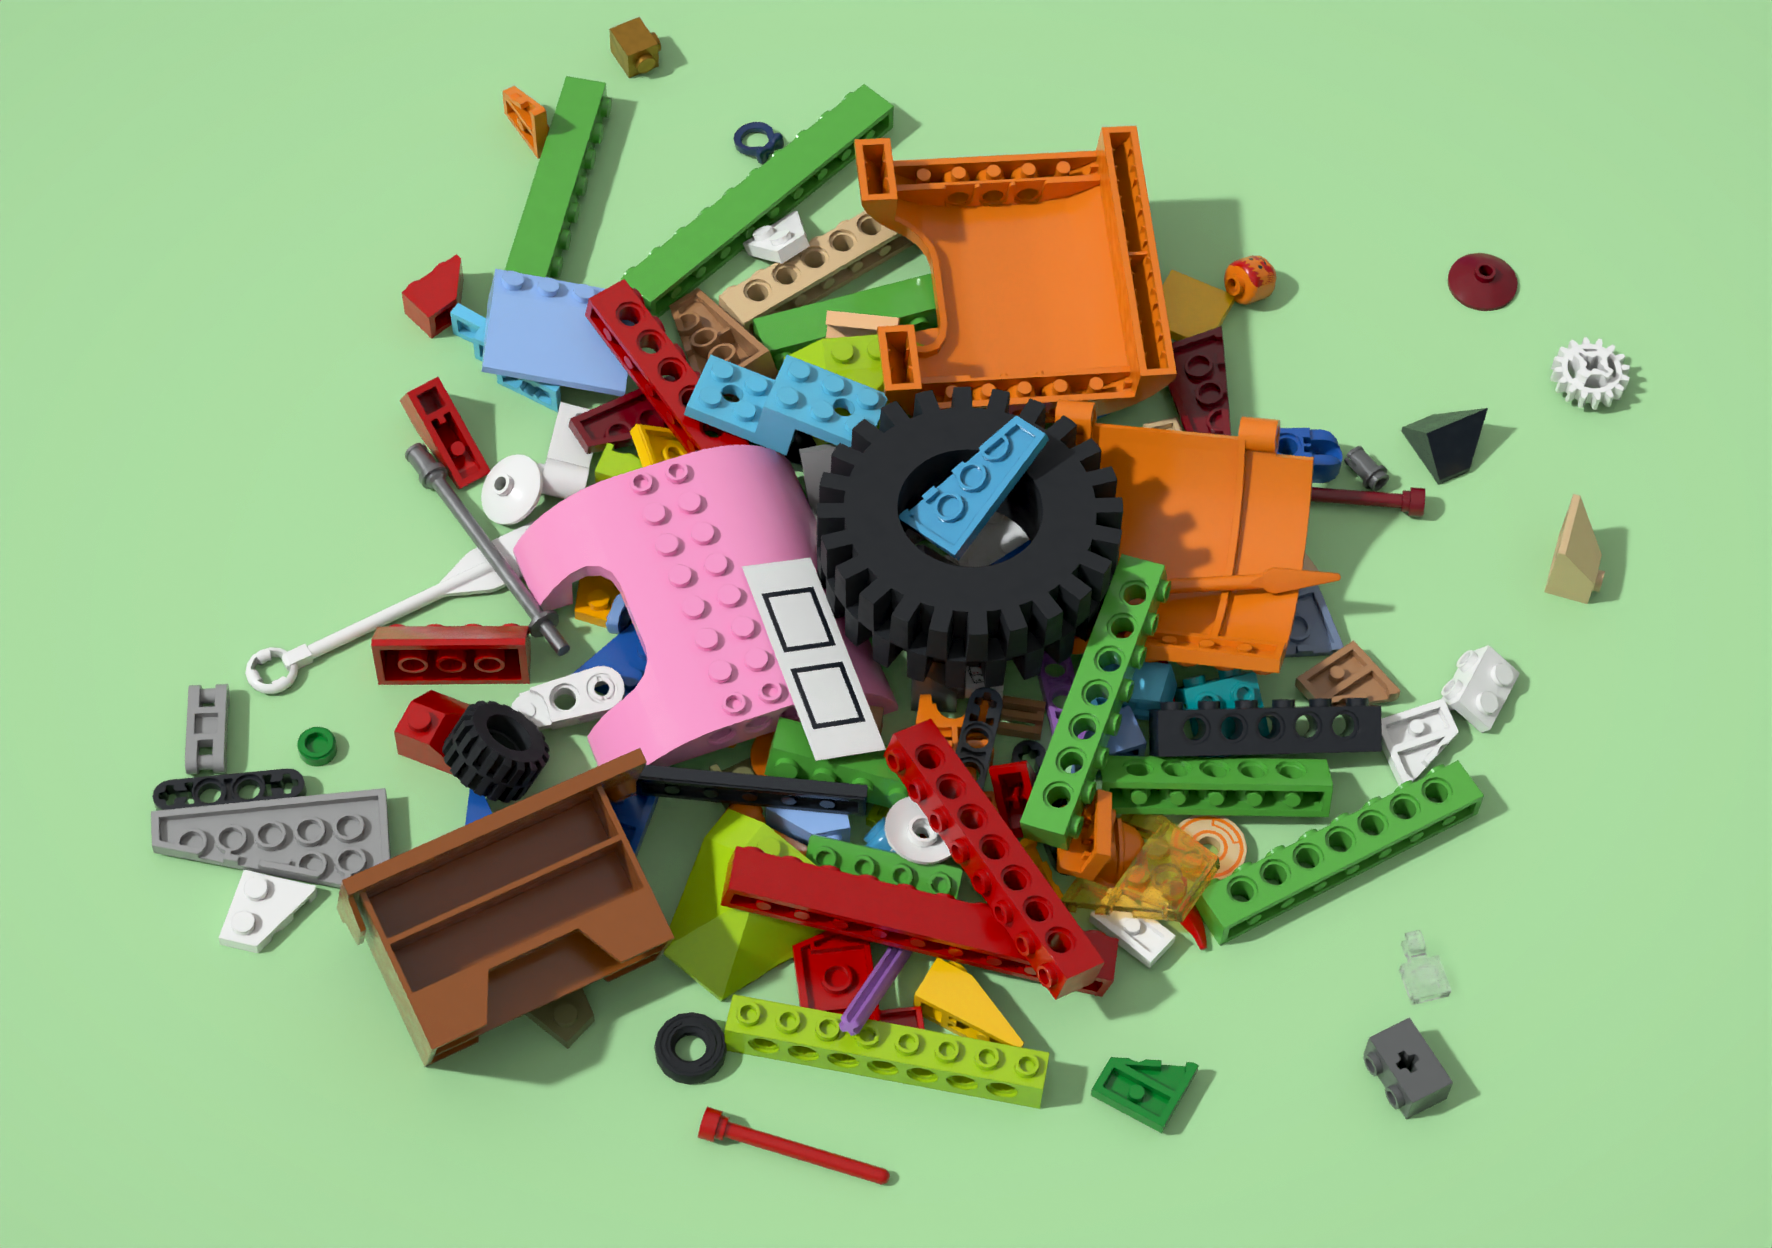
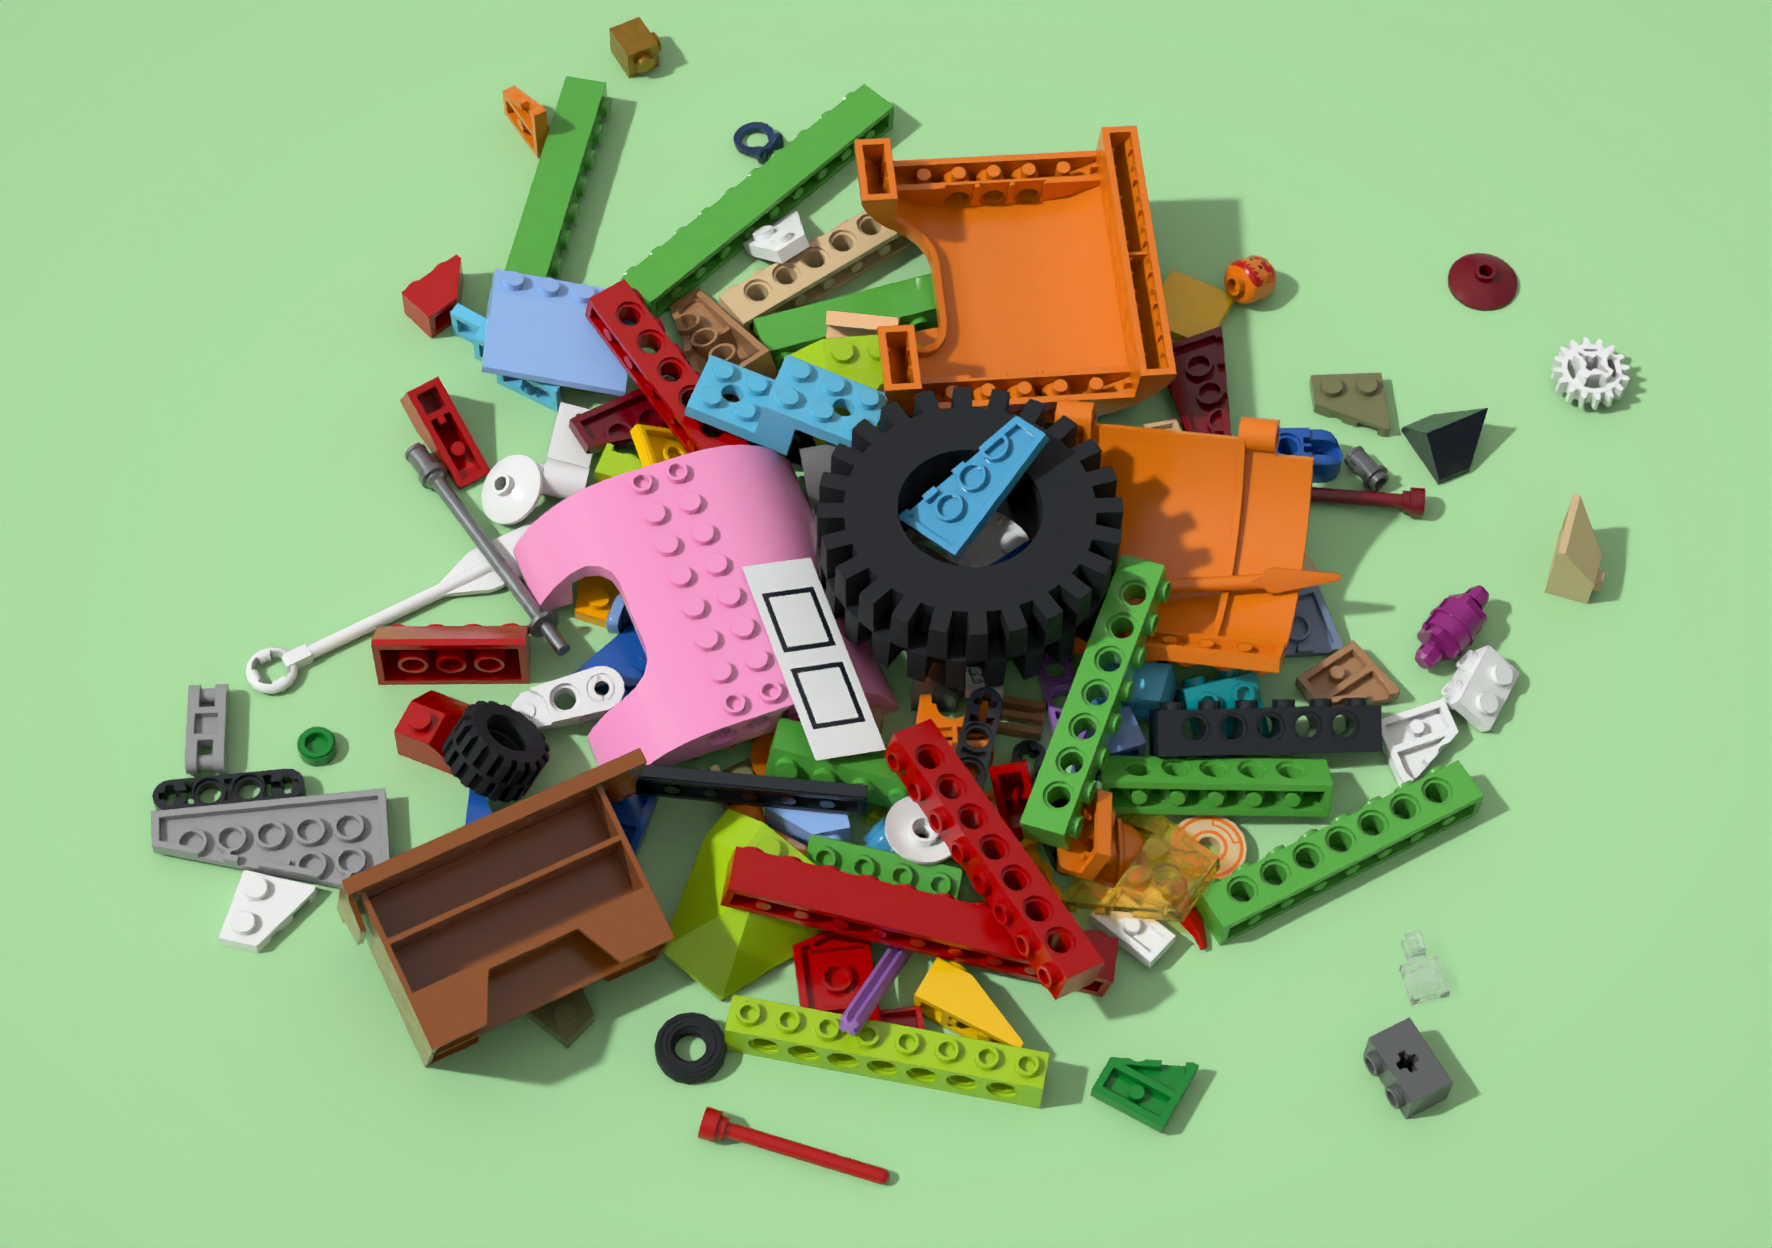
(1352, 399): none -> olive wing
(1452, 627): none -> magenta piece

